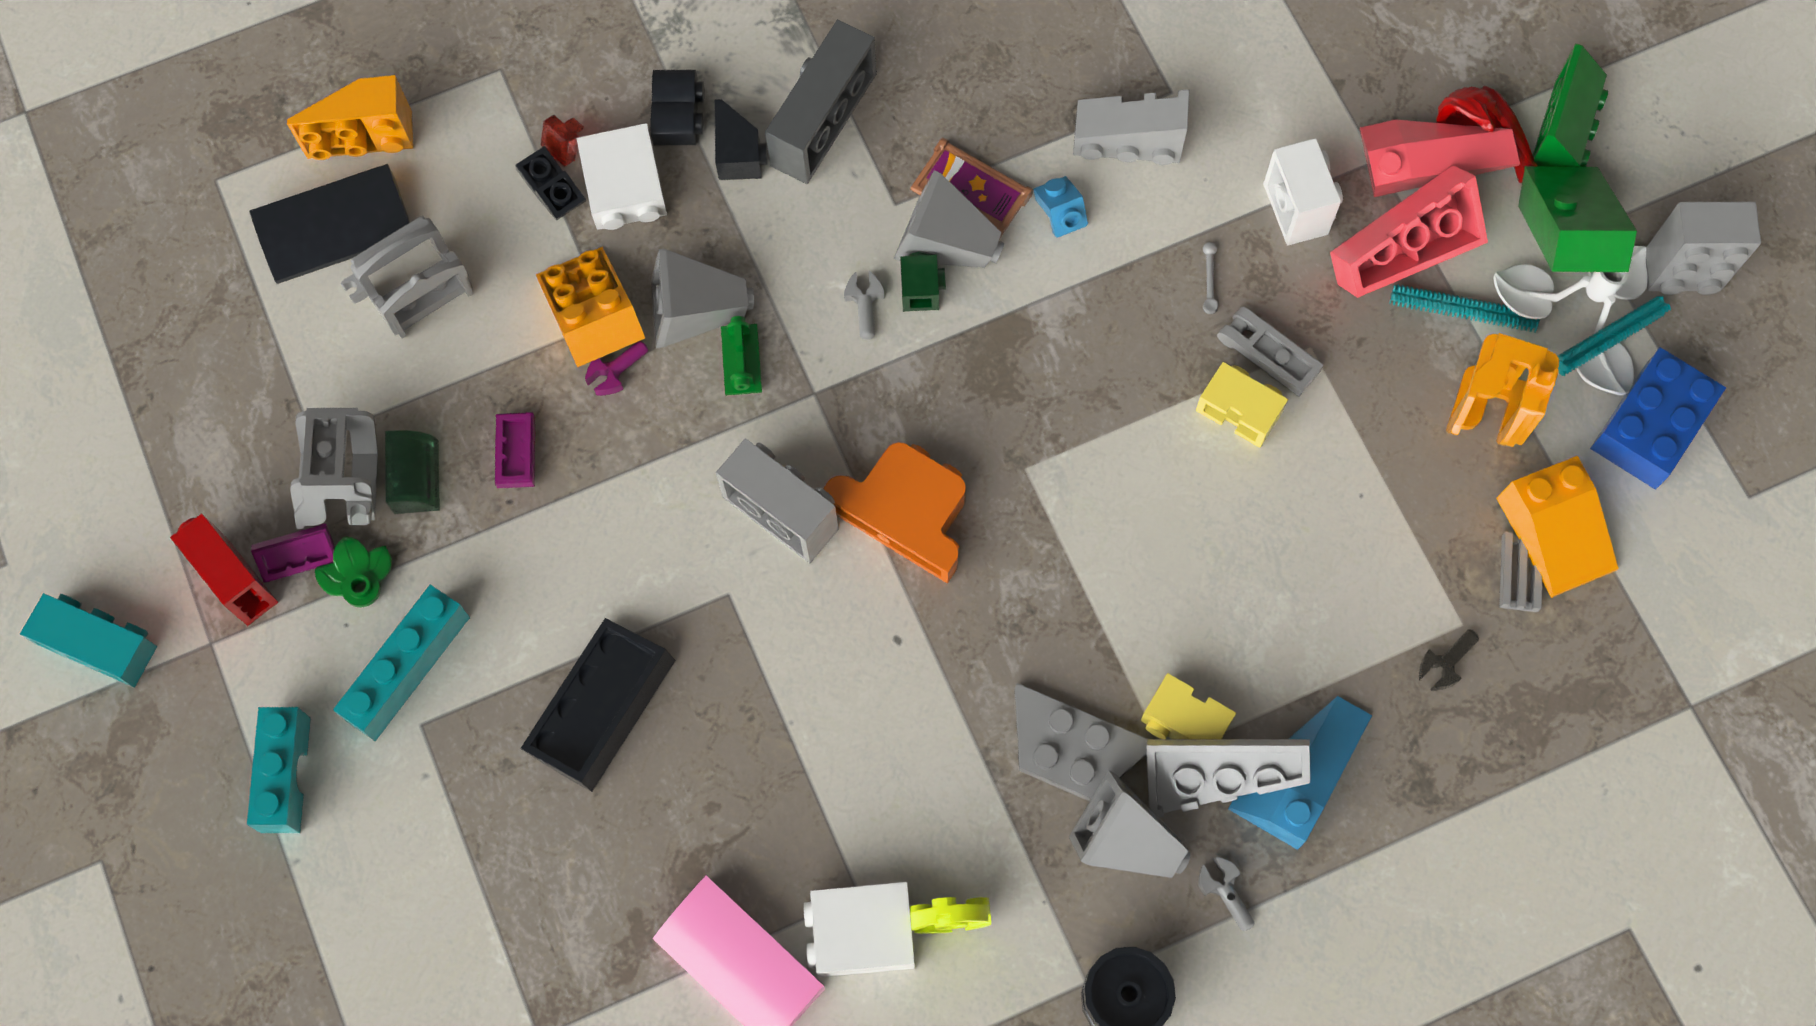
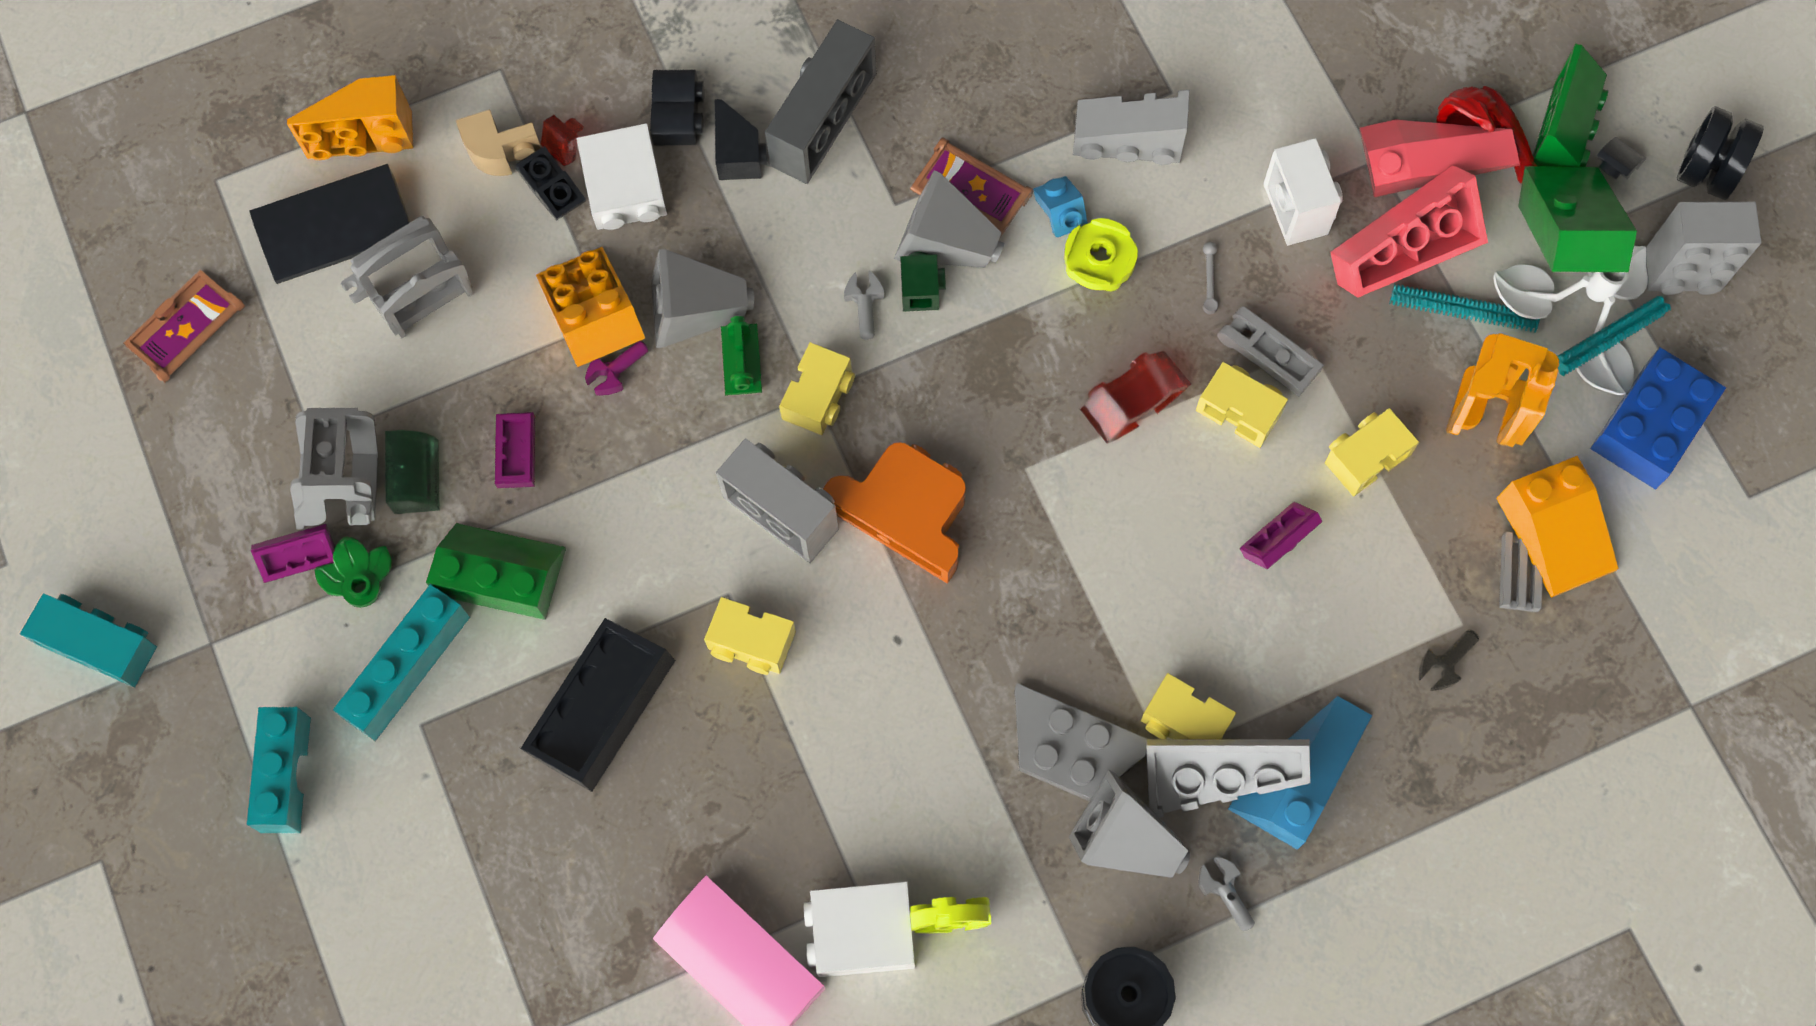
(198, 315): none -> door
(223, 569): red brick -> none
(494, 150): none -> tan brick
(496, 570): none -> green slope
(748, 638): none -> light yellow brick
(815, 397): none -> light yellow brick
(1103, 274): none -> neon yellow plate
(1148, 385): none -> clear red brick
(1280, 535): none -> magenta plate
(1378, 443): none -> light yellow brick
(1619, 159): none -> black slope
(1723, 154): none -> black wheel

